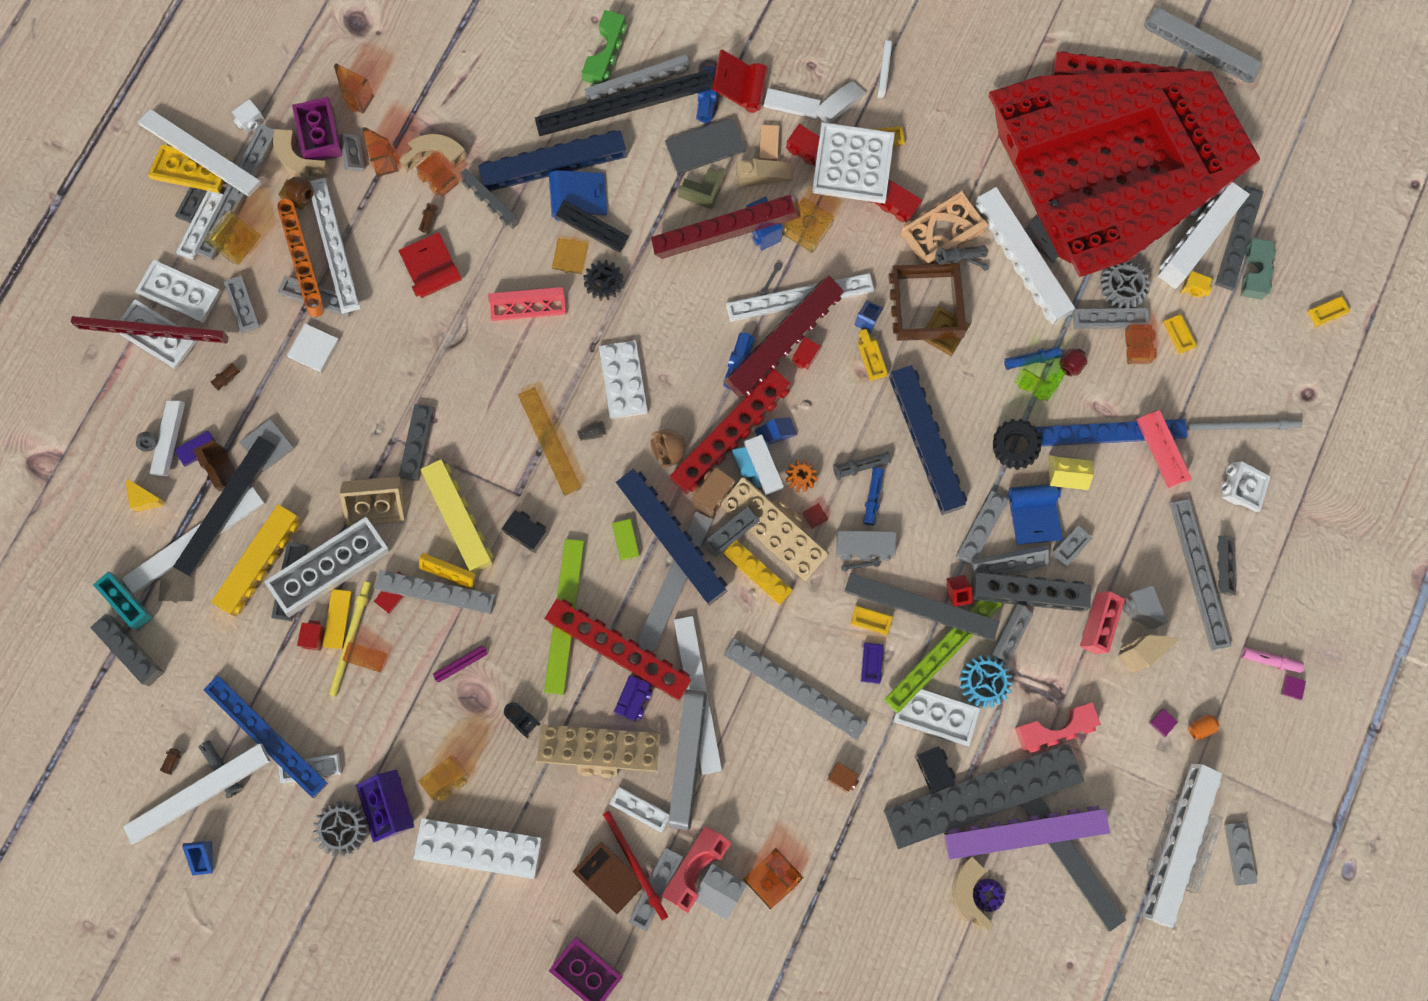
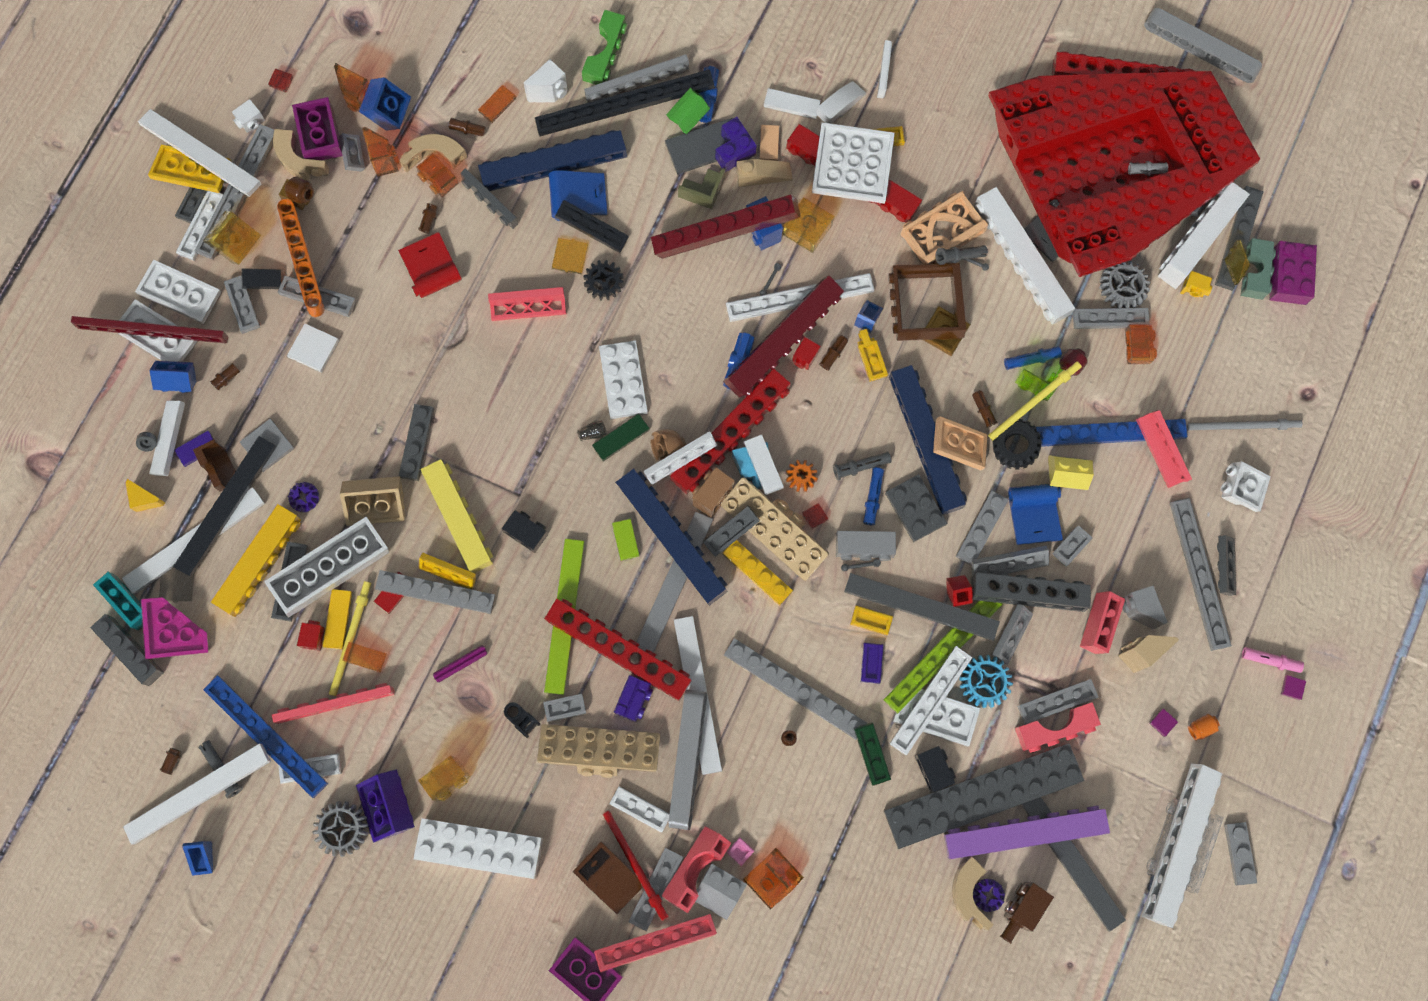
(169, 631): none -> dark pink plate
(173, 376): none -> blue brick
(261, 278): none -> black tile
(280, 80): none -> clear red tile
(312, 497): none -> dark purple gear
(325, 705): none -> coral plate
(334, 247): white tile -> none
(385, 104): none -> blue brick
(466, 127): none -> reddish brown axle
(497, 104): none -> clear orange tile
(546, 84): none -> white slope
(549, 441): clear yellow tile -> none
(564, 707): none -> light grey plate
(620, 437): none -> dark green tile
(655, 942): none -> coral plate
(680, 458): none -> white tile
(688, 110): none -> bright green panel
(738, 145): none -> dark purple brick
(740, 81): red door -> none
(740, 851): none -> bright pink tile
(777, 430): blue slope -> none
(792, 734): none -> reddish brown pin
(833, 352): none -> reddish brown axle
(843, 778): dark orange brick -> none
(872, 754): none -> dark green tile
(916, 508): none -> dark grey plate
(930, 700): none -> white plate
(960, 443): none -> light nougat plate
(984, 408): none -> reddish brown axle
(1025, 909): none -> reddish brown brick
(1057, 701): none -> light grey plate
(1063, 377): none -> light yellow bar
(1147, 168): none -> light grey pin
(1180, 334): yellow tile -> none
(1237, 262): none -> clear yellow piece
(1293, 273): none -> magenta brick
(1329, 311): yellow tile -> none

